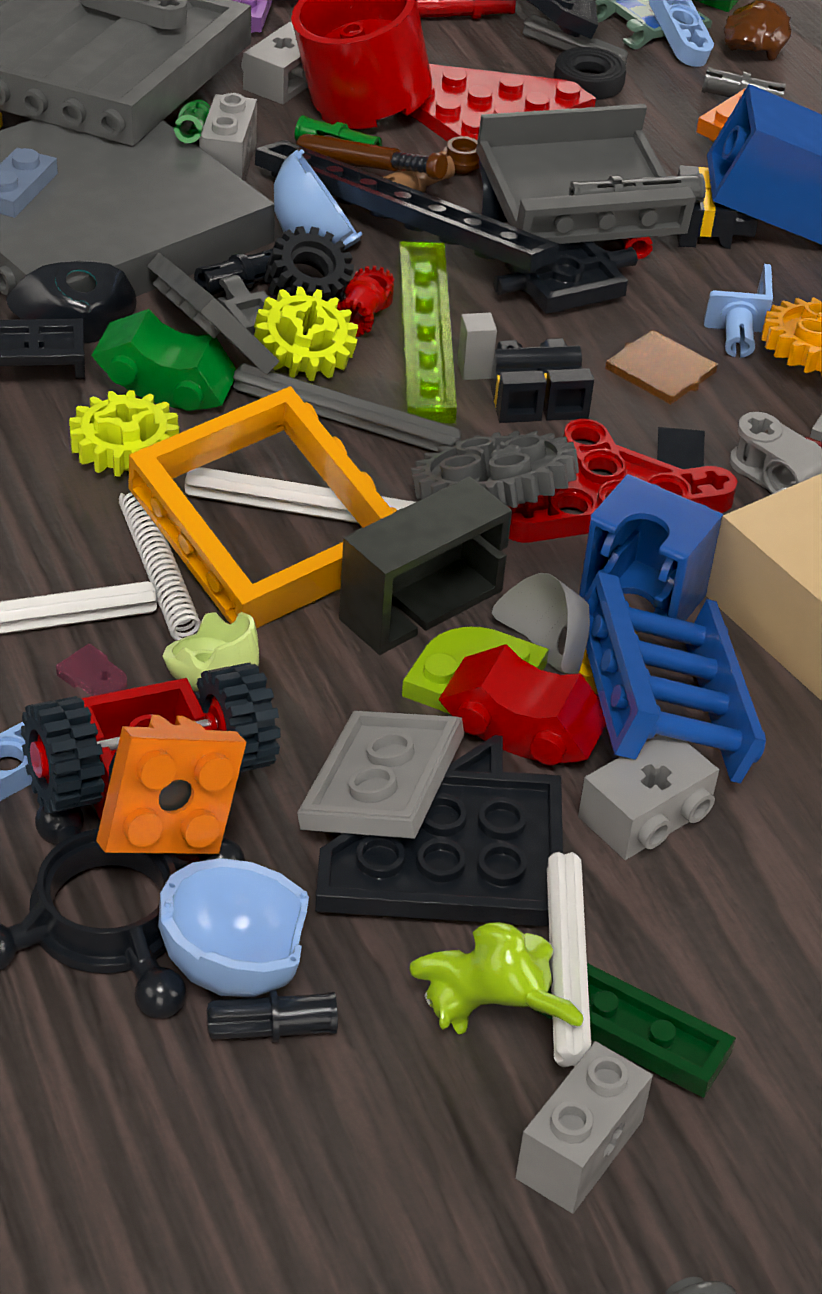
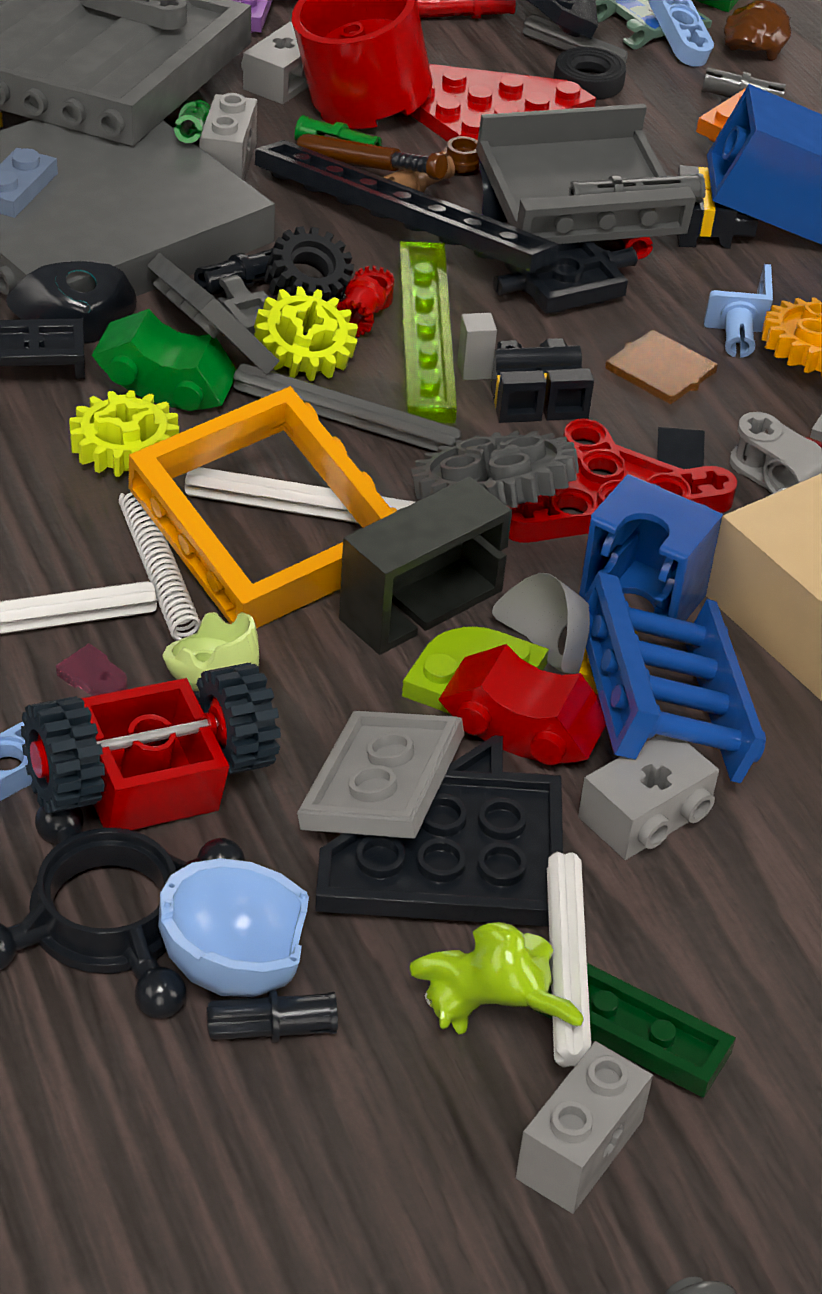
(170, 788): orange piece -> none
(306, 202): light blue cylinder -> none

